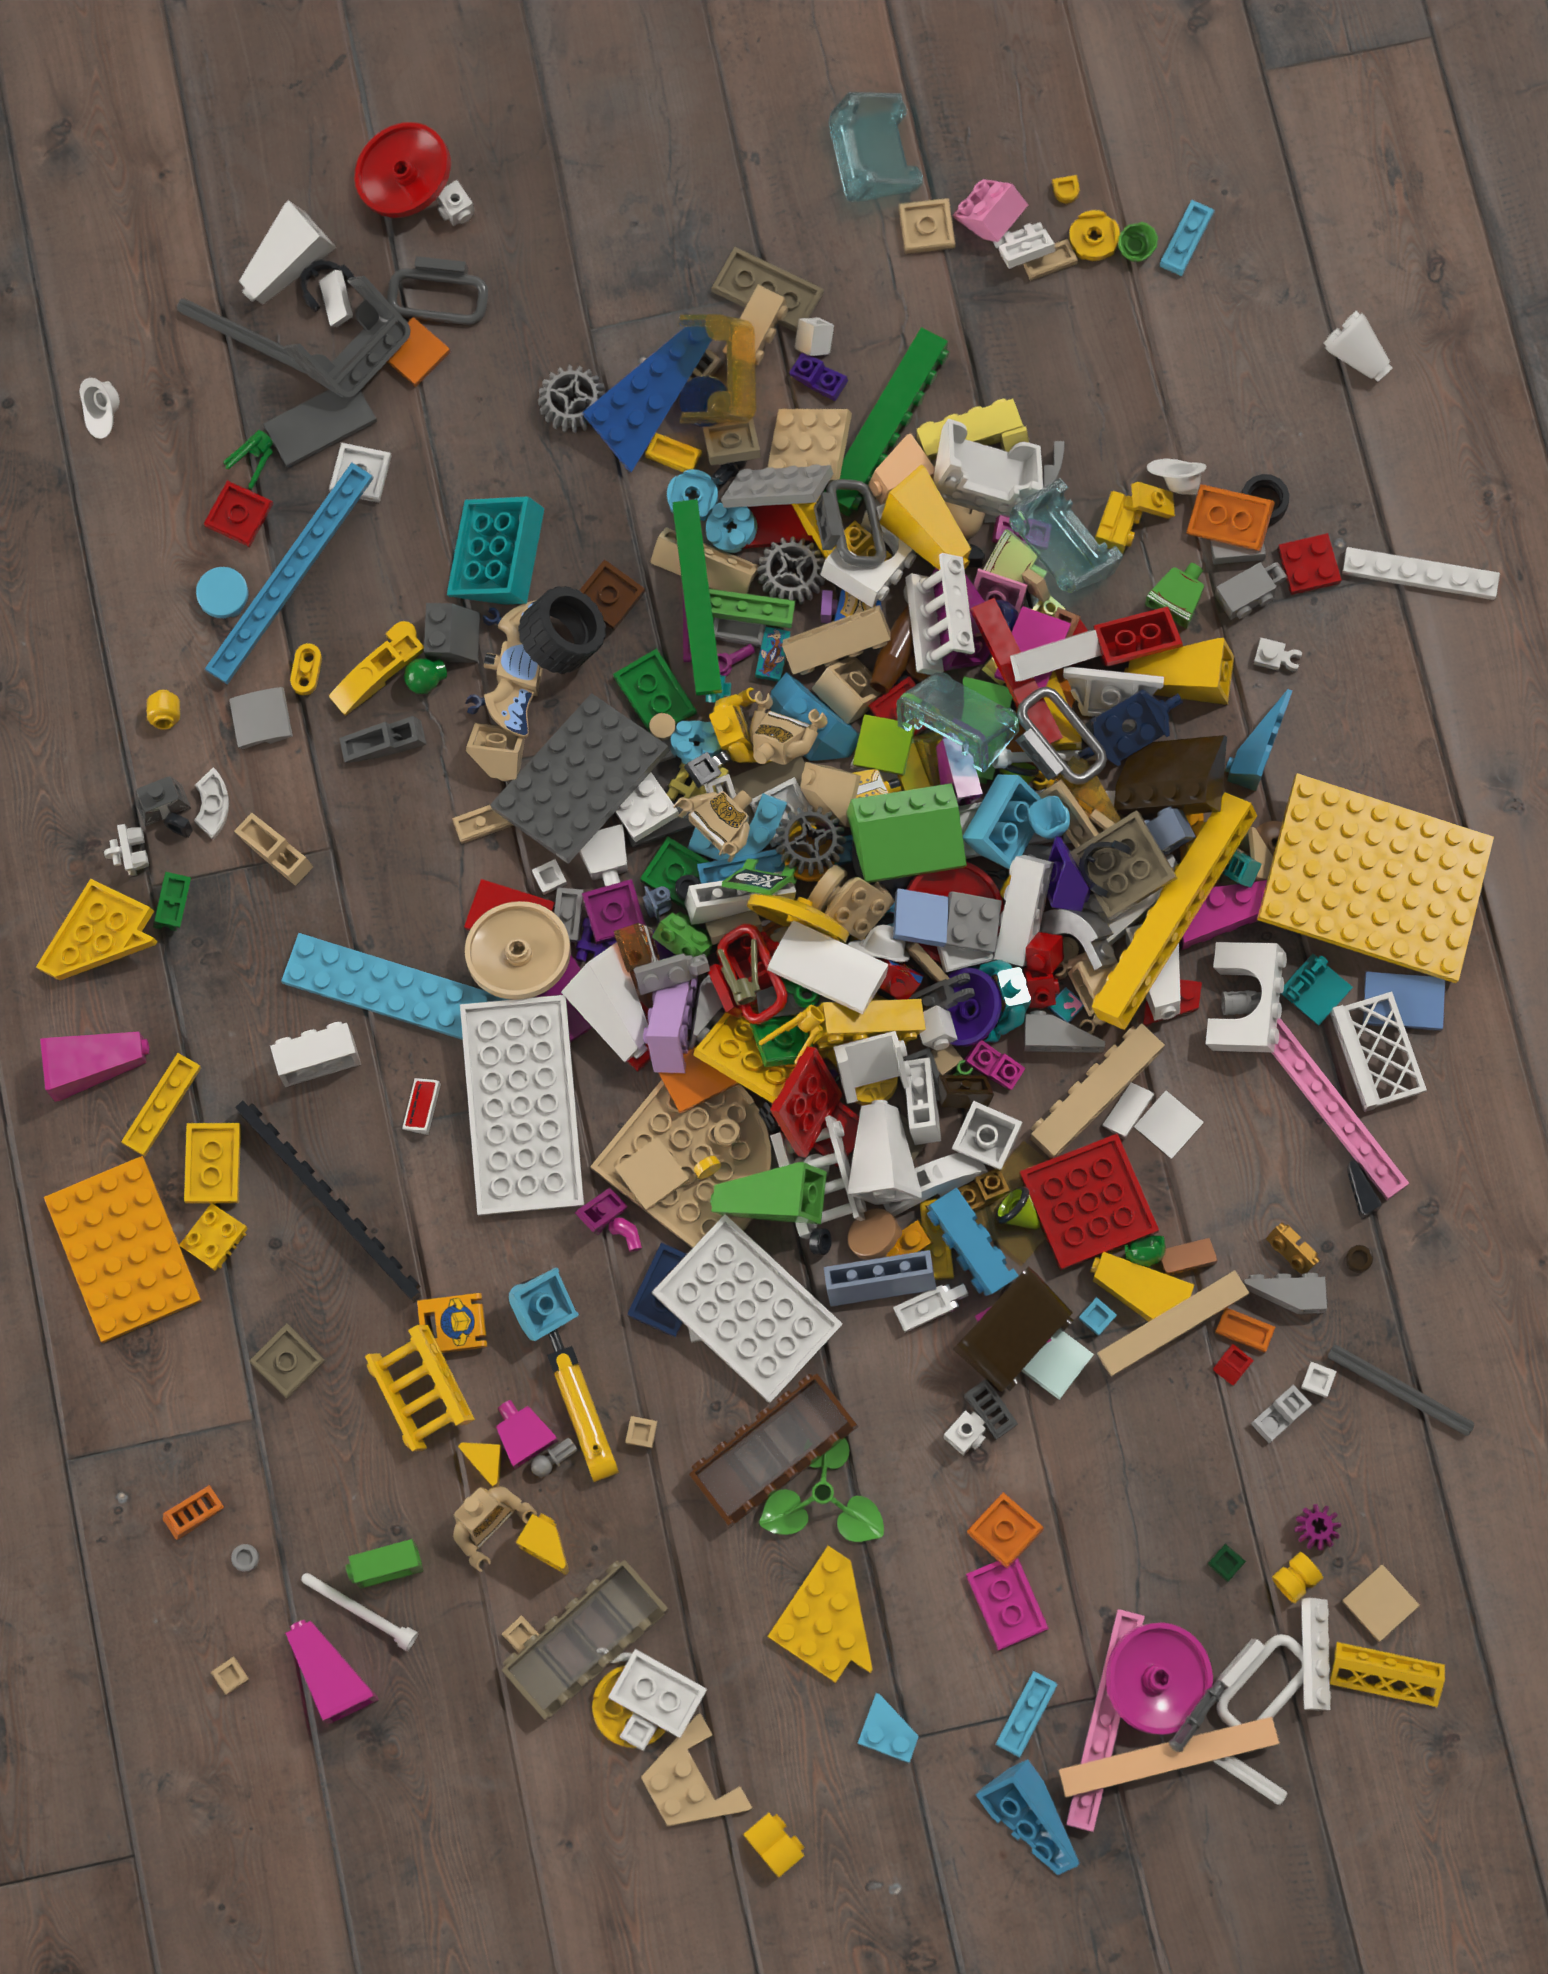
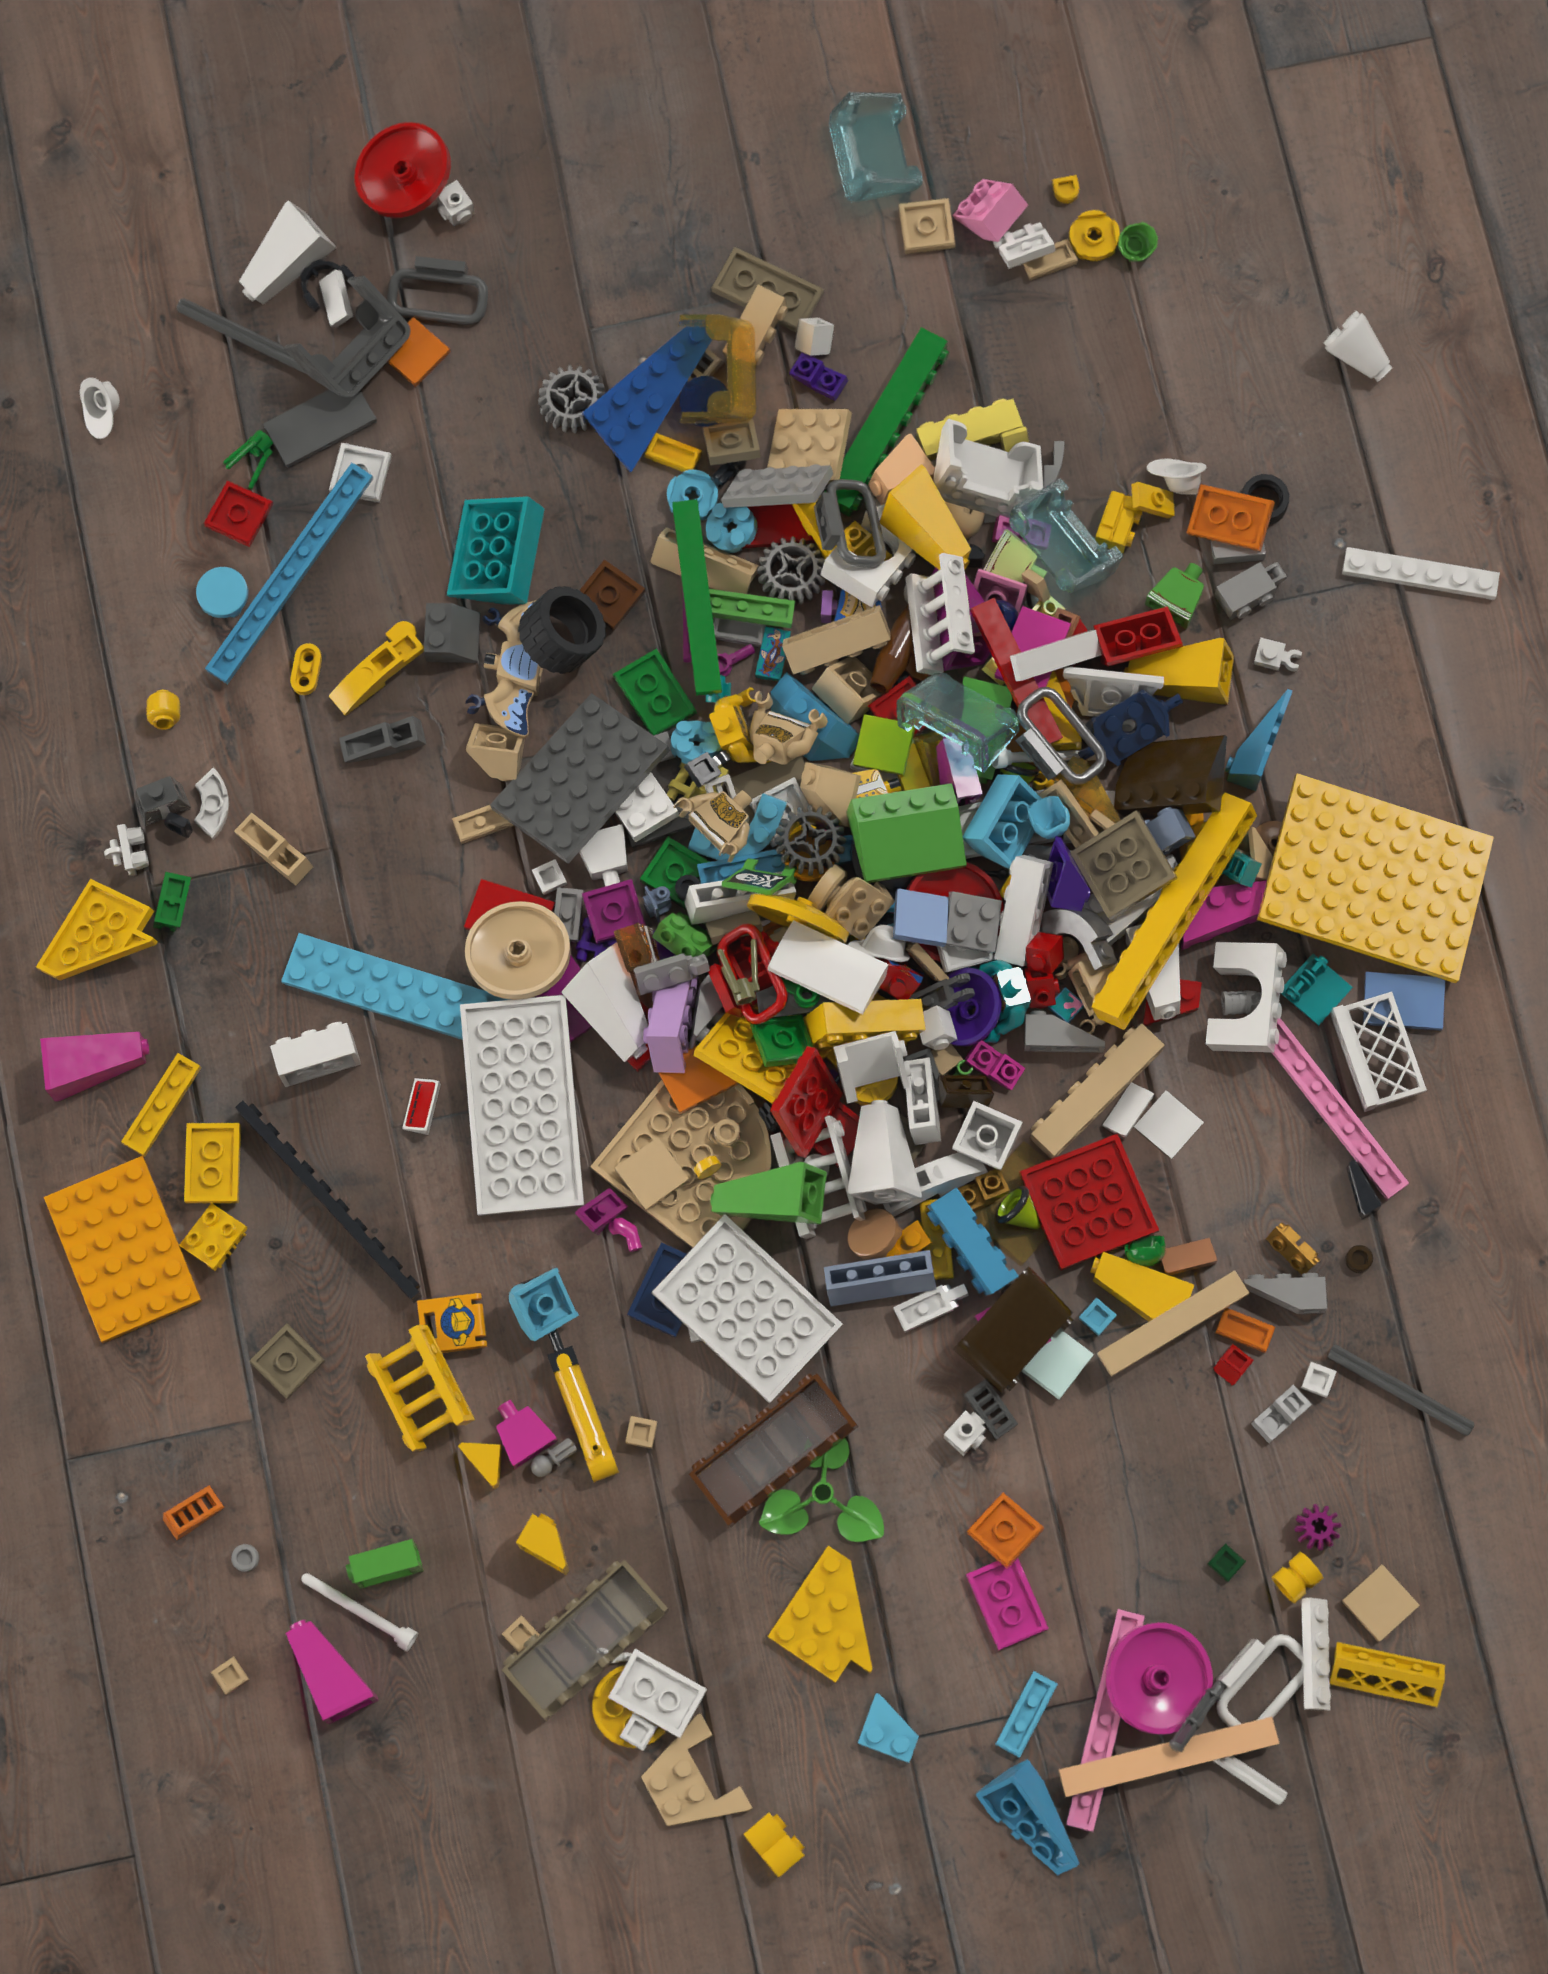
(261, 717): light grey slope -> none
(424, 675): green piece -> none
(482, 1516): tan torso -> none
(662, 726): tan tile -> none
(807, 1021): yellow plant -> none
(820, 1241): black tile -> none
(1087, 856): black piece -> none
(1186, 238): medium azure tile -> none
(1309, 564): red plate -> none

